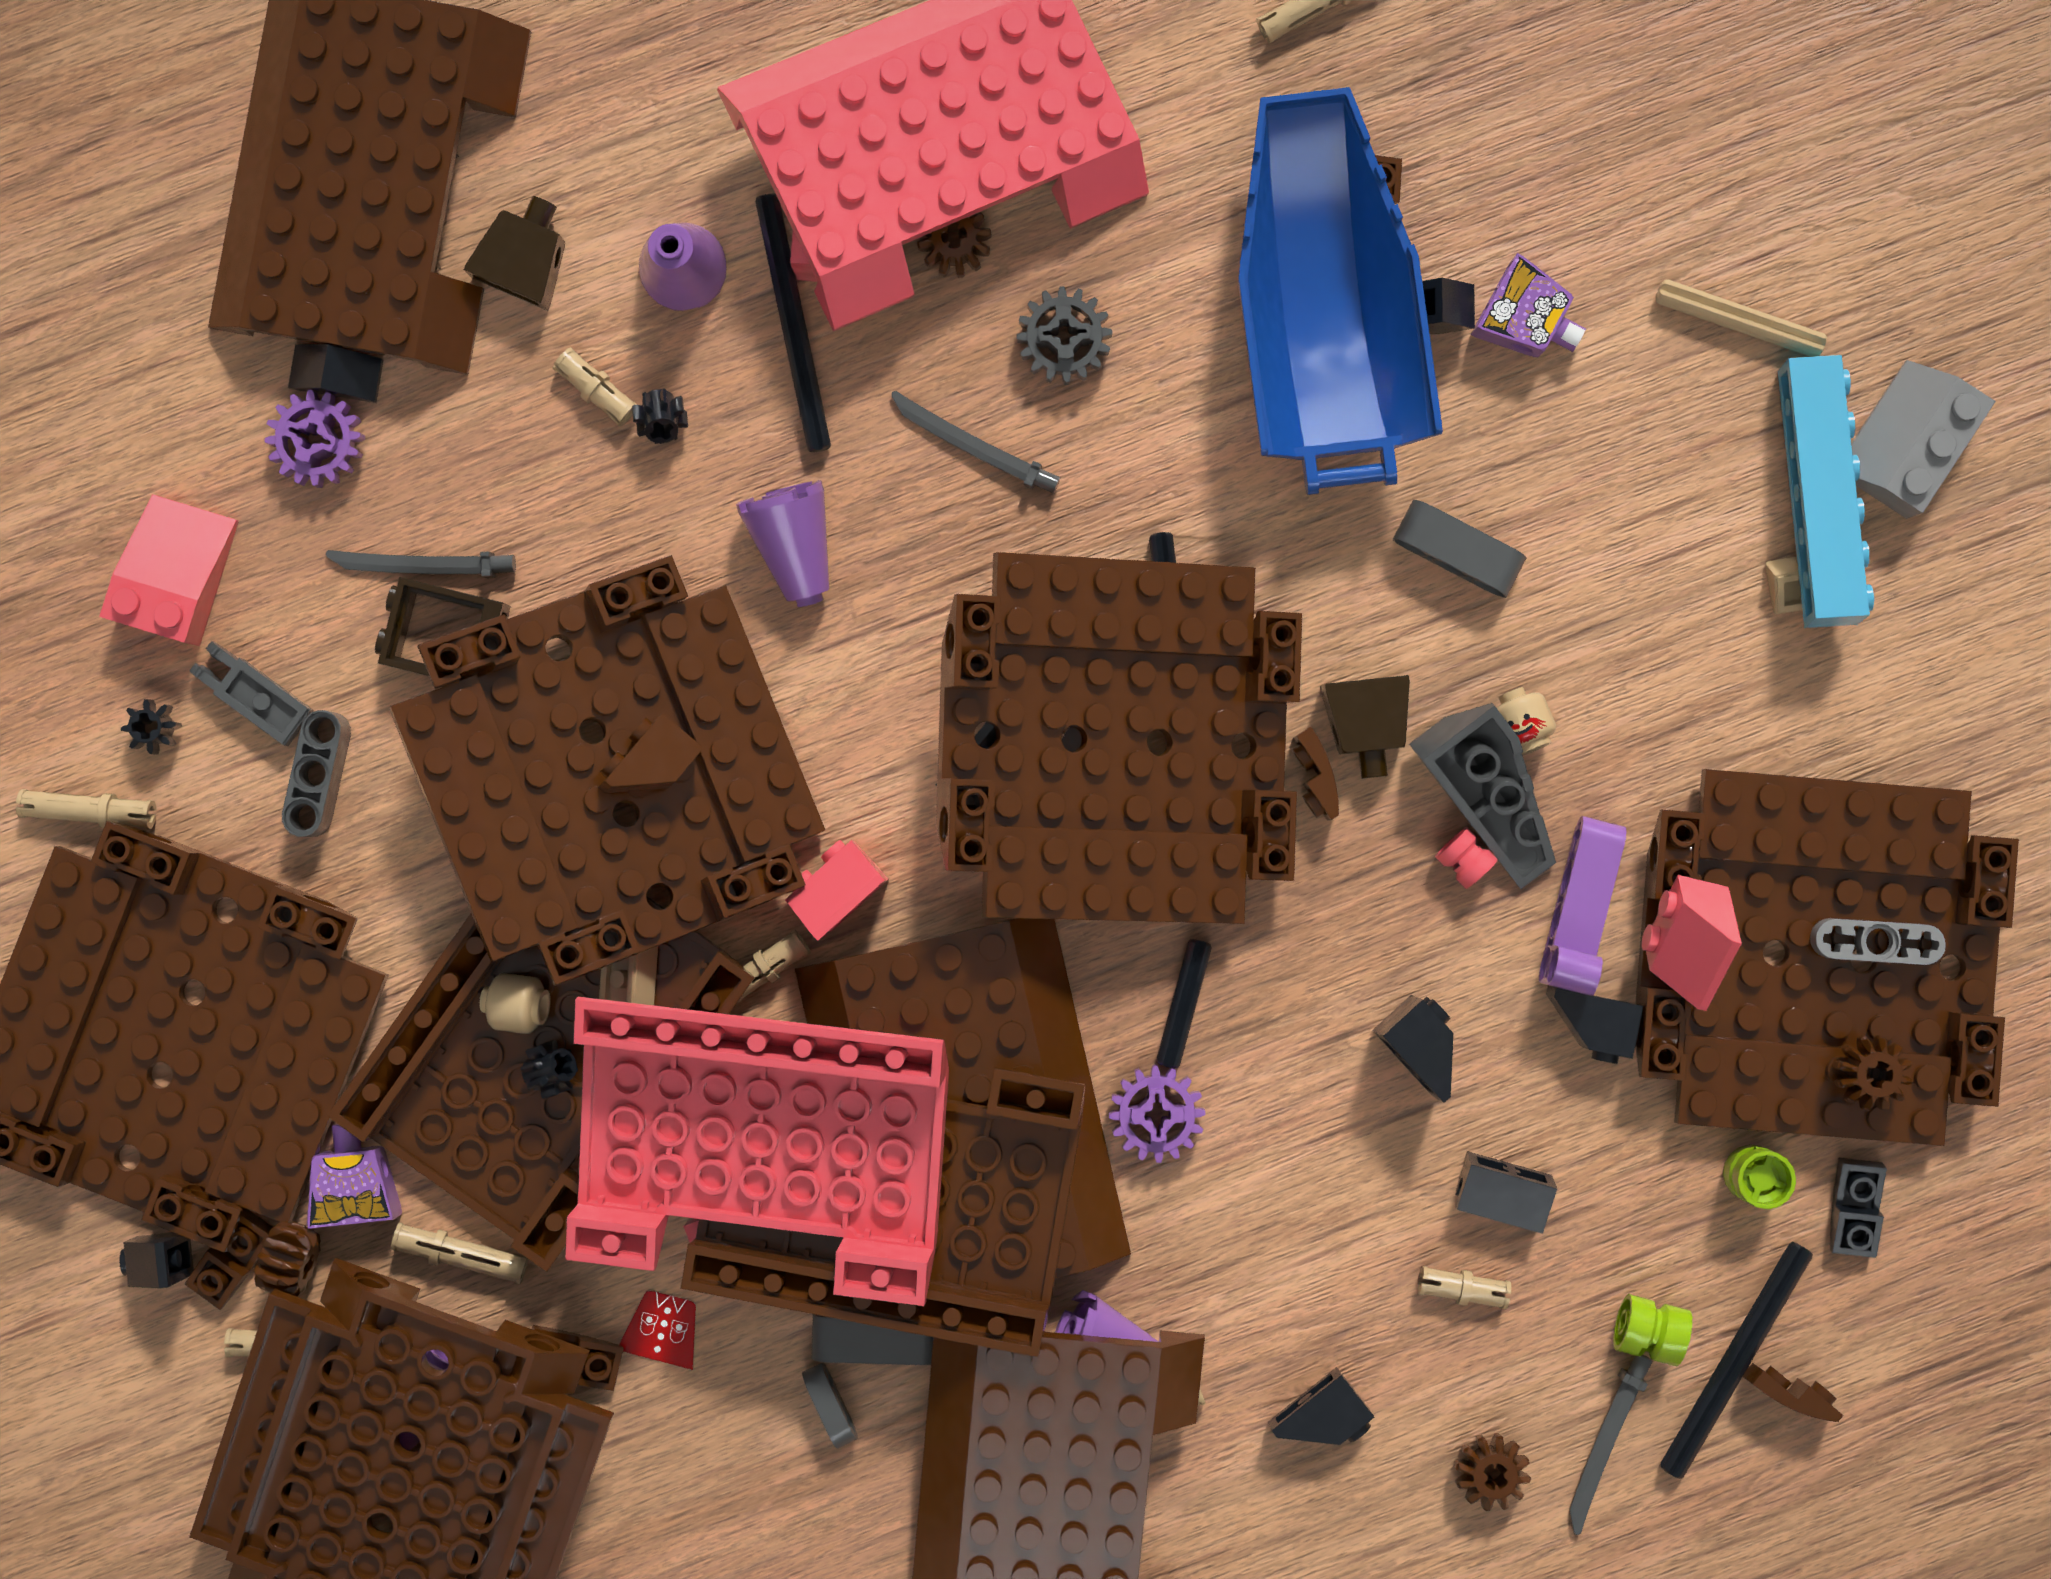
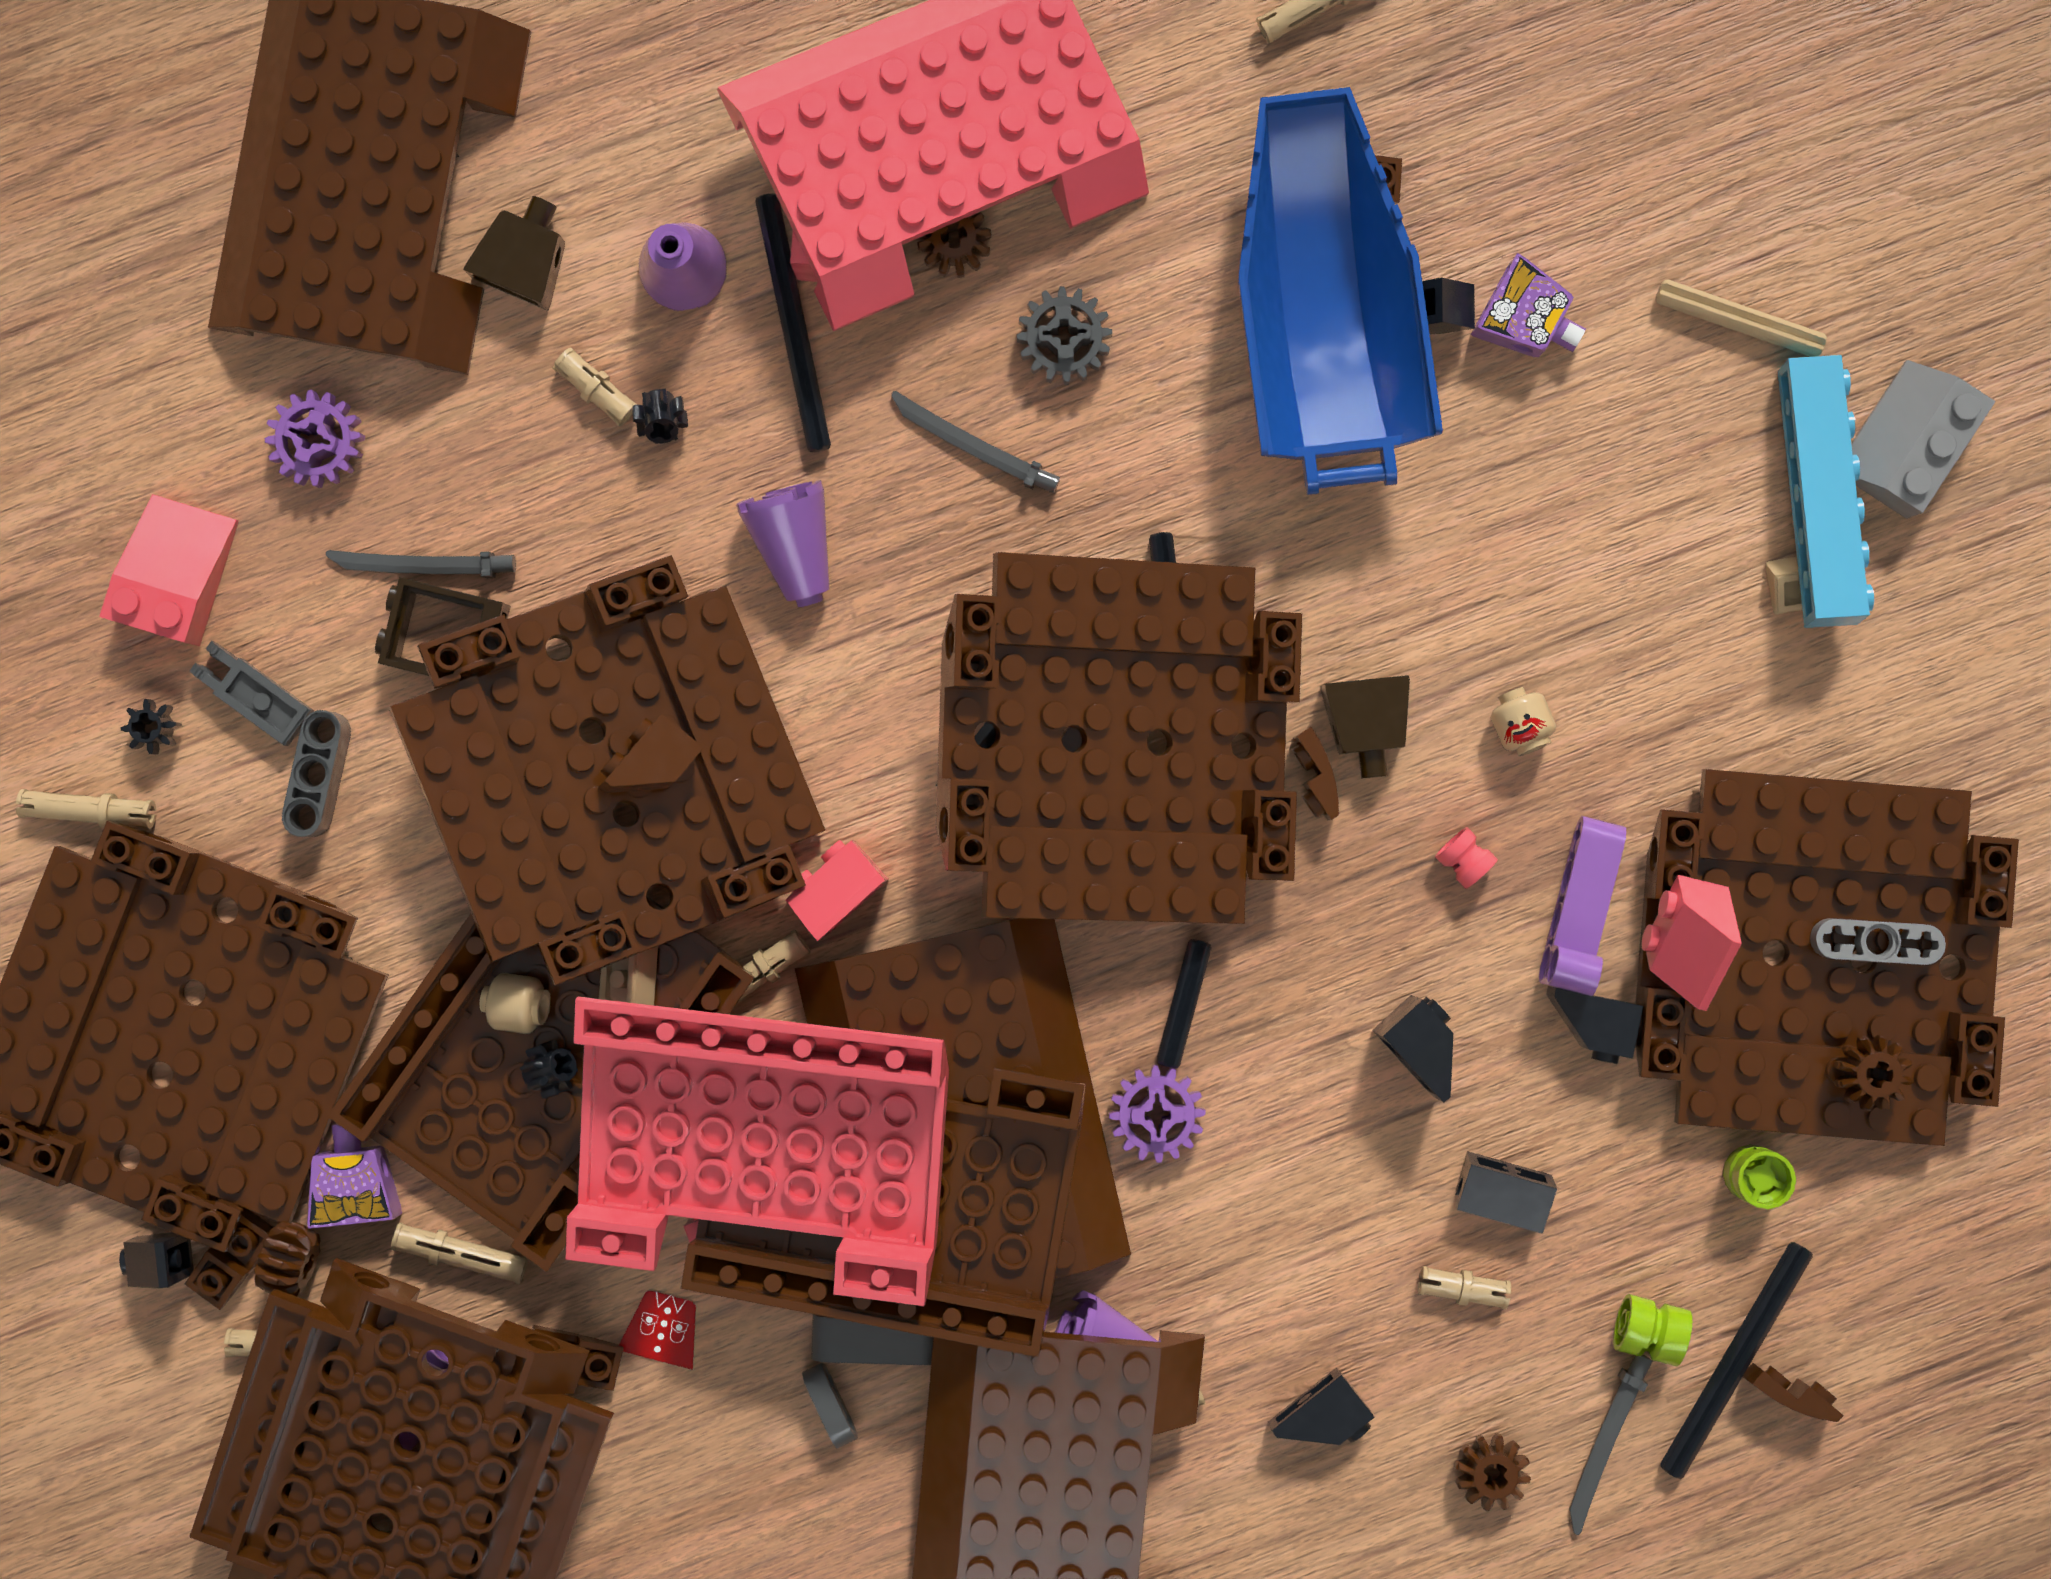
(335, 371): black slope -> none
(1459, 548): dark grey beam -> none
(1485, 776): dark grey wedge -> none
(1856, 1206): black slope -> none

